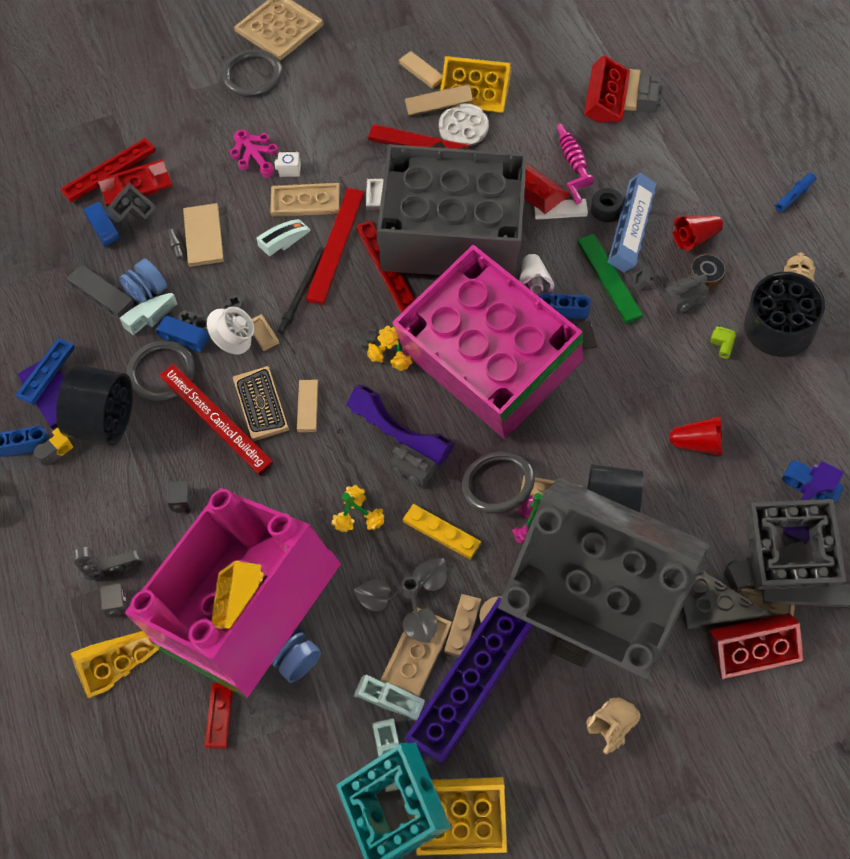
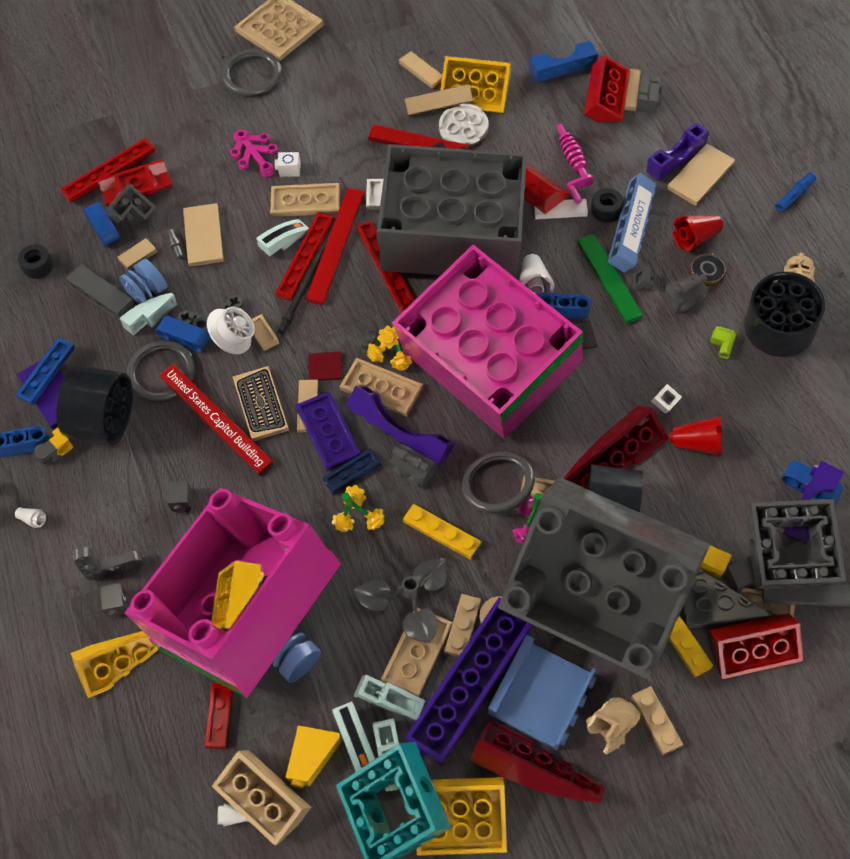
(32, 253): none -> black tyre
(32, 517): none -> white cone
(137, 253): none -> tan tile
(229, 815): none -> white cone
(261, 796): none -> tan slope
(304, 256): none -> red tile
(310, 754): none -> yellow slope
(325, 366): none -> dark red piece
(327, 430): none -> dark purple tile
(351, 471): none -> dark blue tile
(353, 735): none -> light aqua slope
(394, 390): none -> tan tile
(518, 760): none -> dark red wedge
(541, 694): none -> medium blue panel
(545, 67): none -> blue arch
(621, 445): none -> dark red wedge
(657, 720): none -> tan plate
(663, 162): none -> dark purple arch
(666, 398): none -> white brick
(689, 649): none -> yellow plate
(701, 174): none -> tan tile
(715, 562): none -> yellow brick

